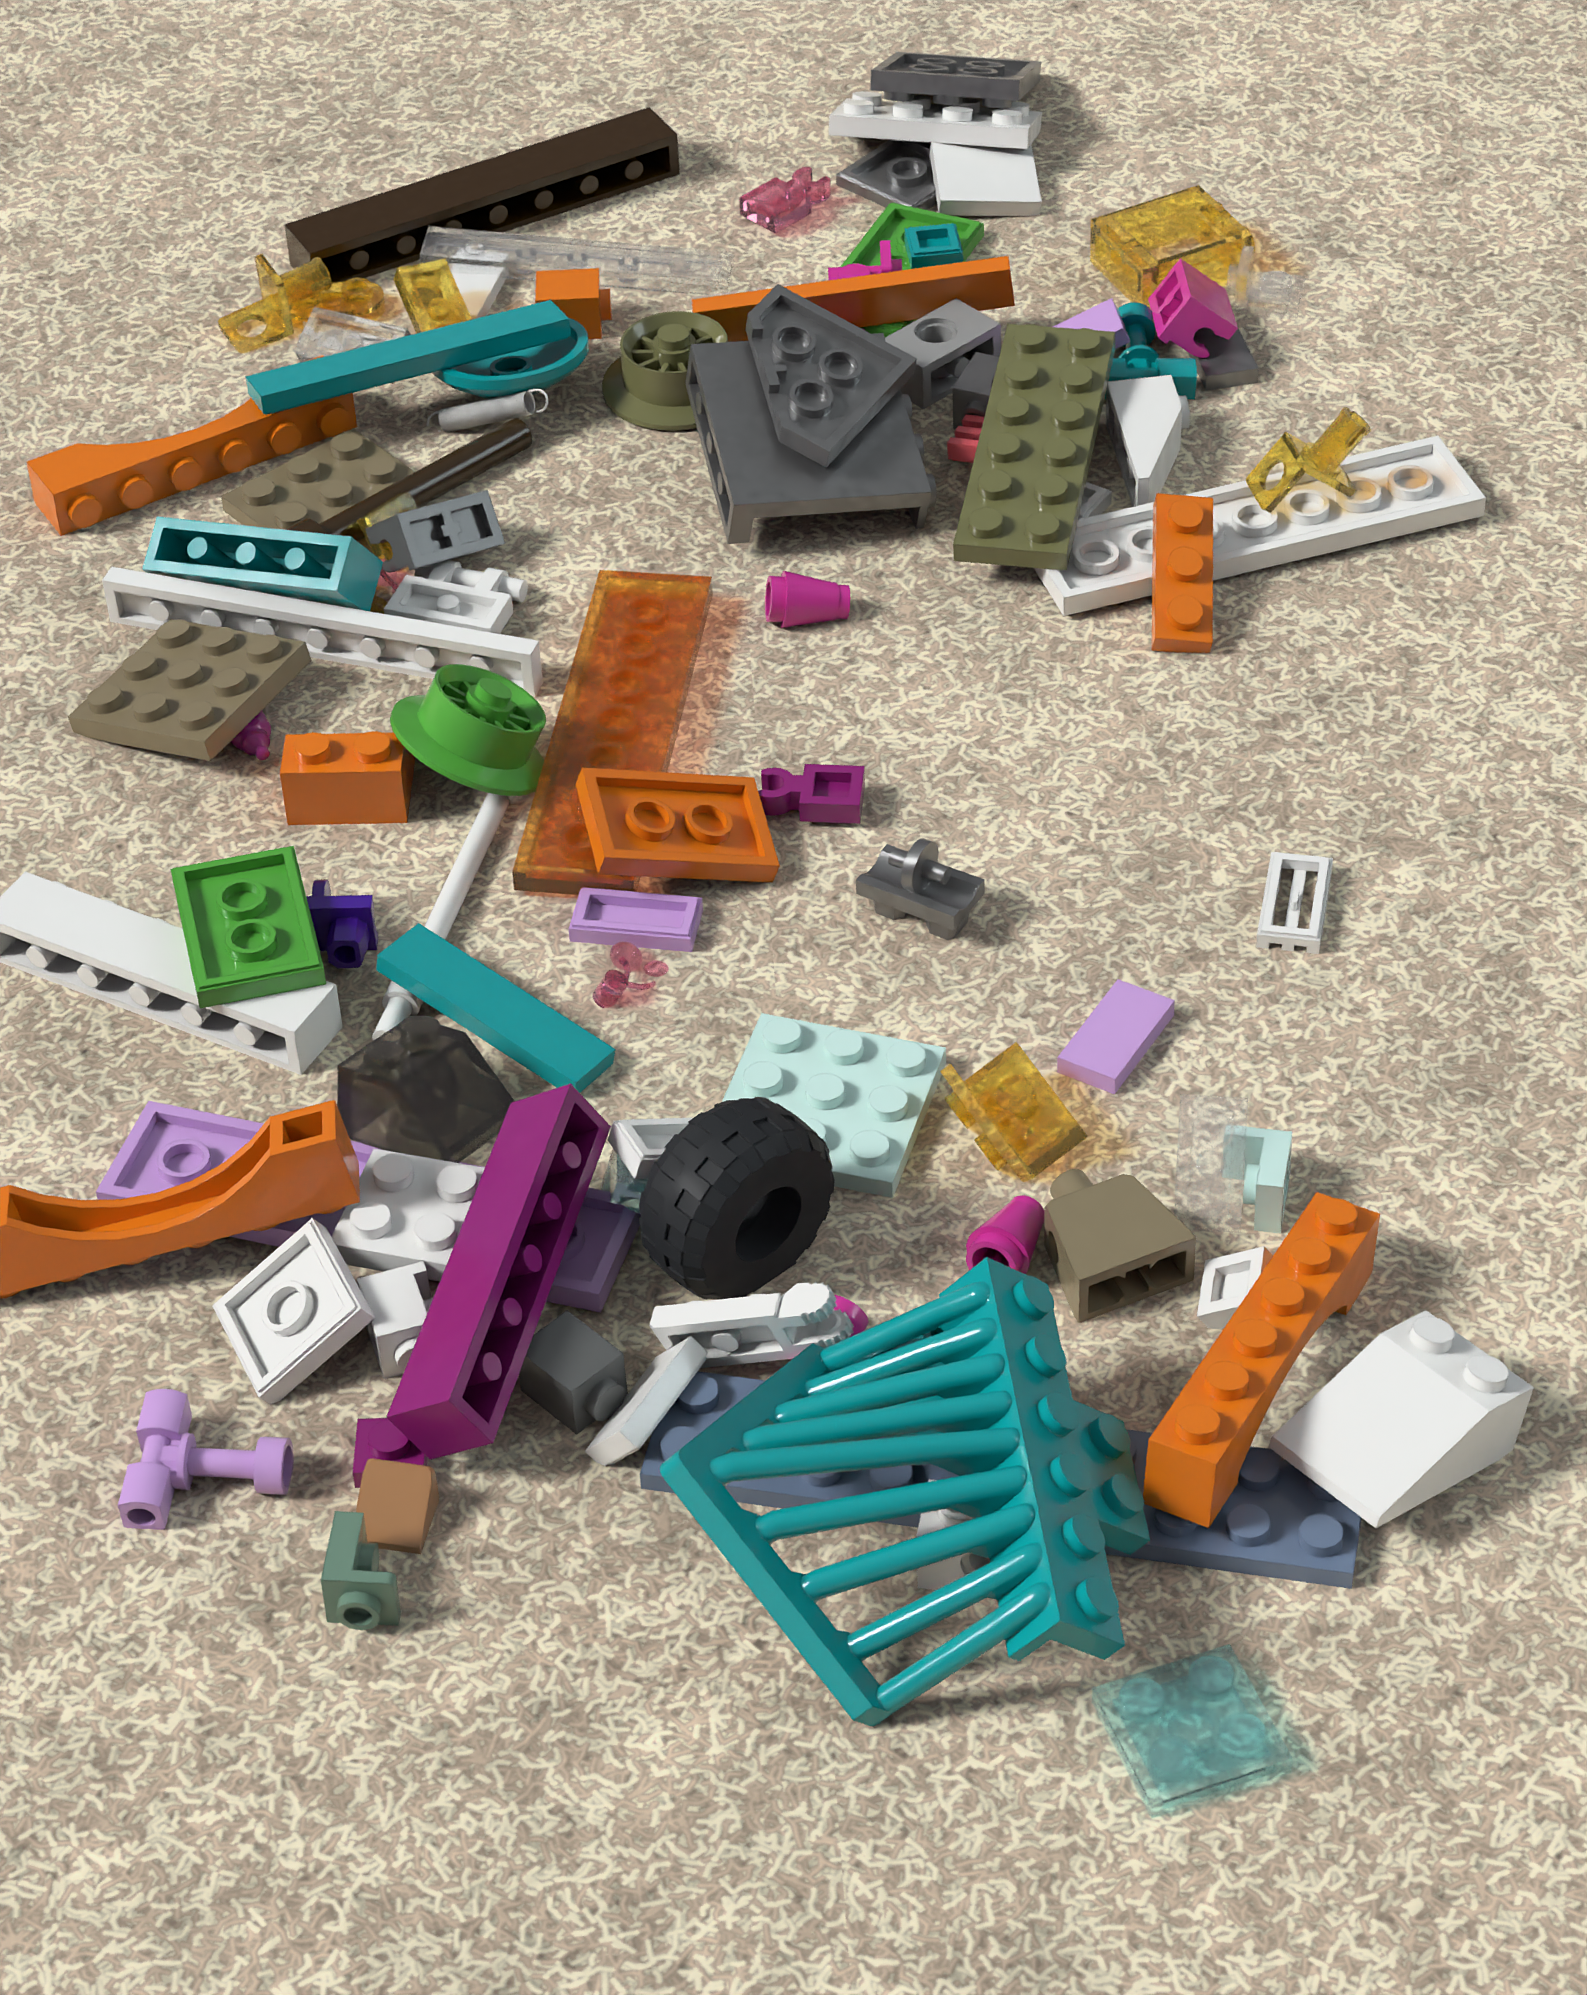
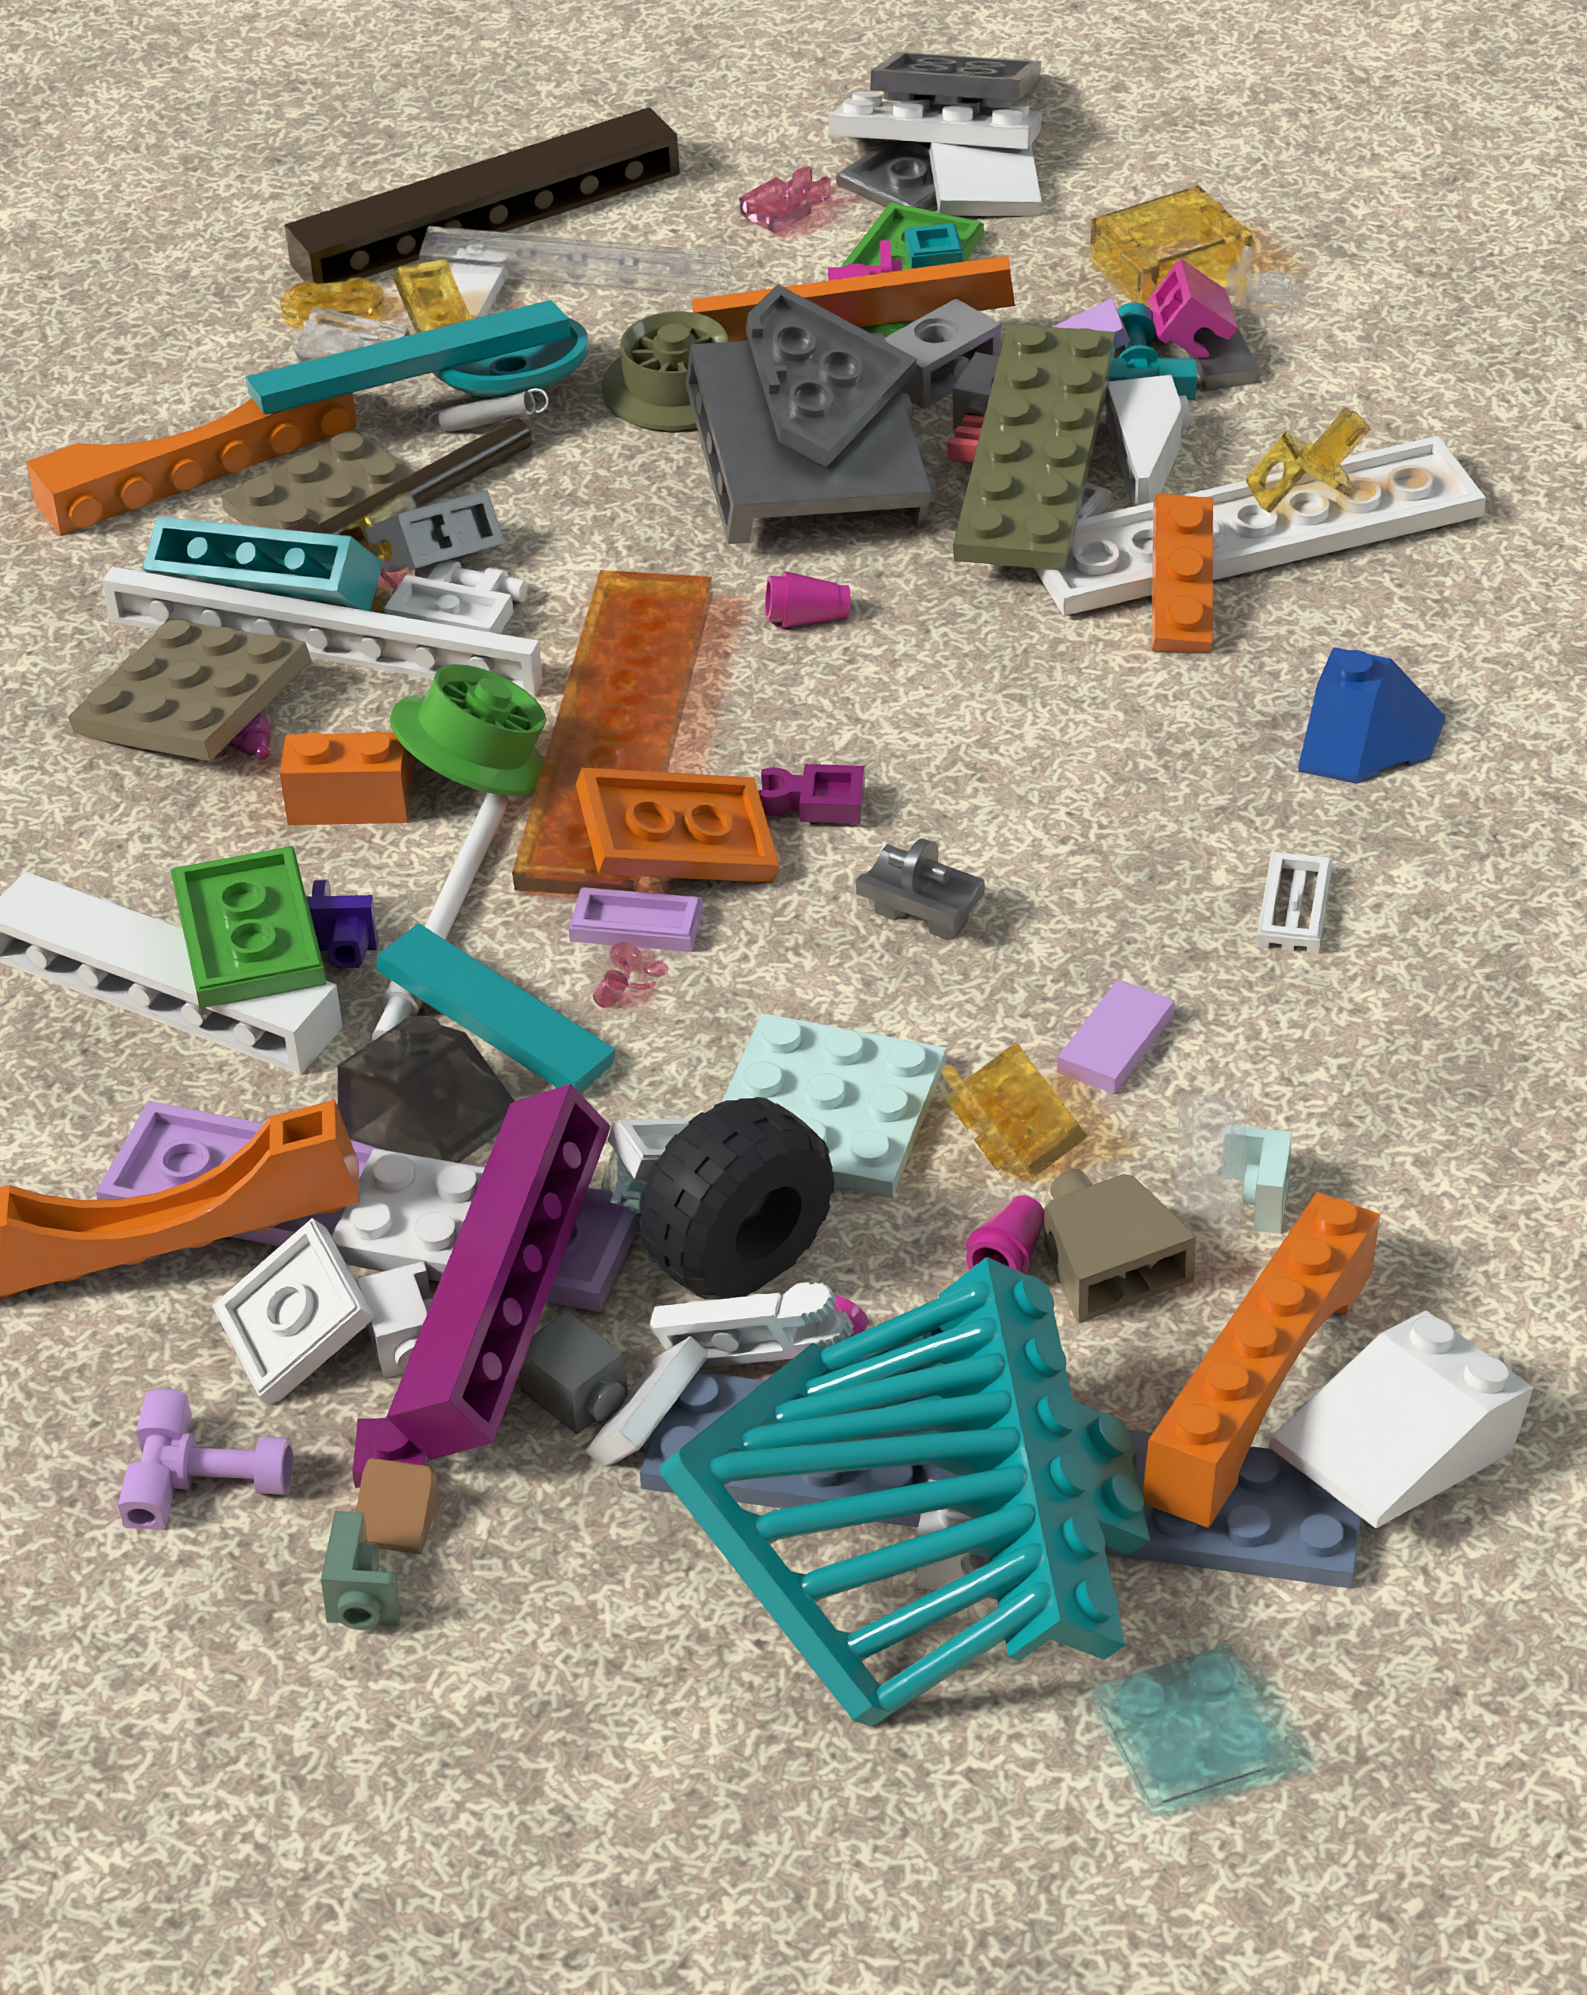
(277, 299): clear yellow bracket -> none
(577, 296): orange brick -> none
(1227, 1283): white plate -> none
(1367, 719): none -> blue slope

